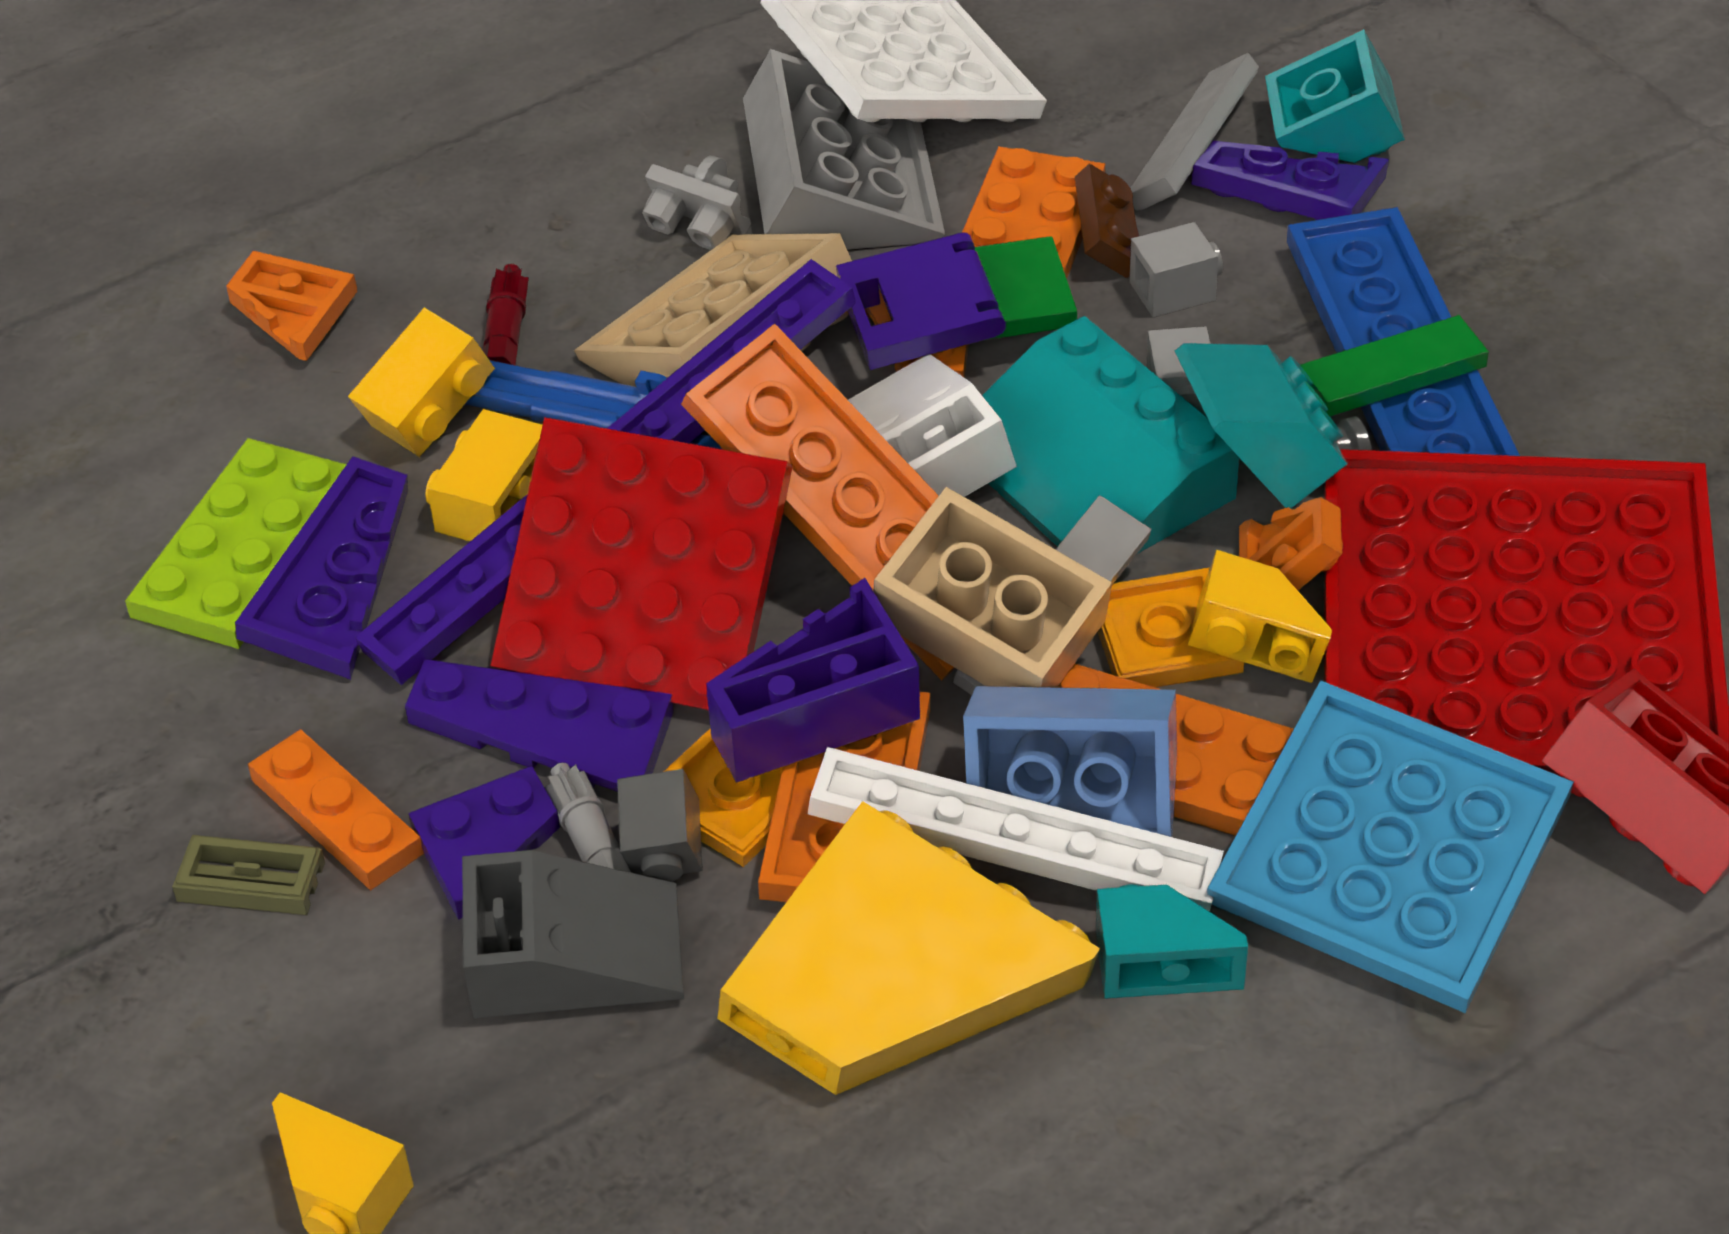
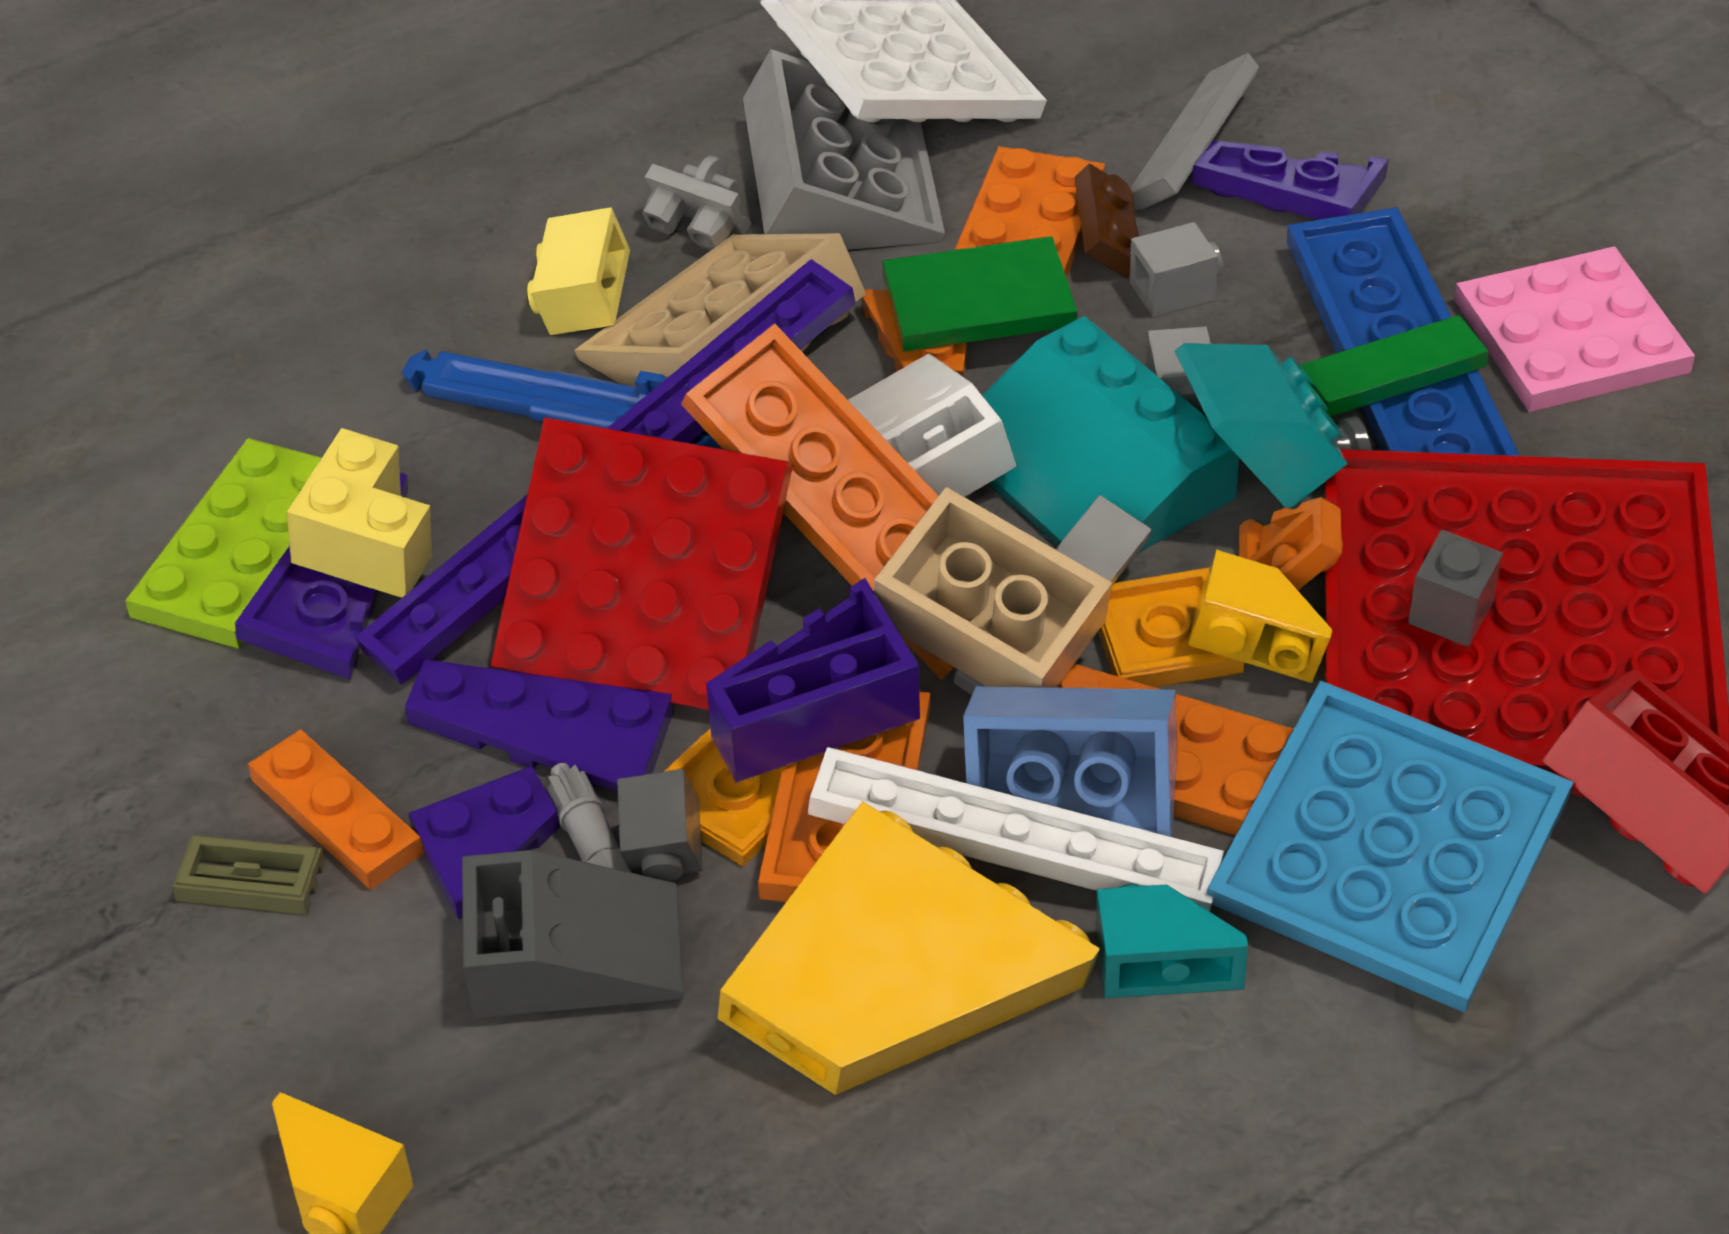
(291, 299): orange wing -> none
(357, 522): none -> light yellow brick
(422, 382): yellow brick -> none
(483, 474): yellow brick -> none
(505, 313): dark red piece -> none
(579, 272): none -> light yellow brick
(932, 295): dark purple container -> none
(1336, 102): teal slope -> none
(1455, 587): none -> dark grey brick
(1573, 328): none -> bright pink plate

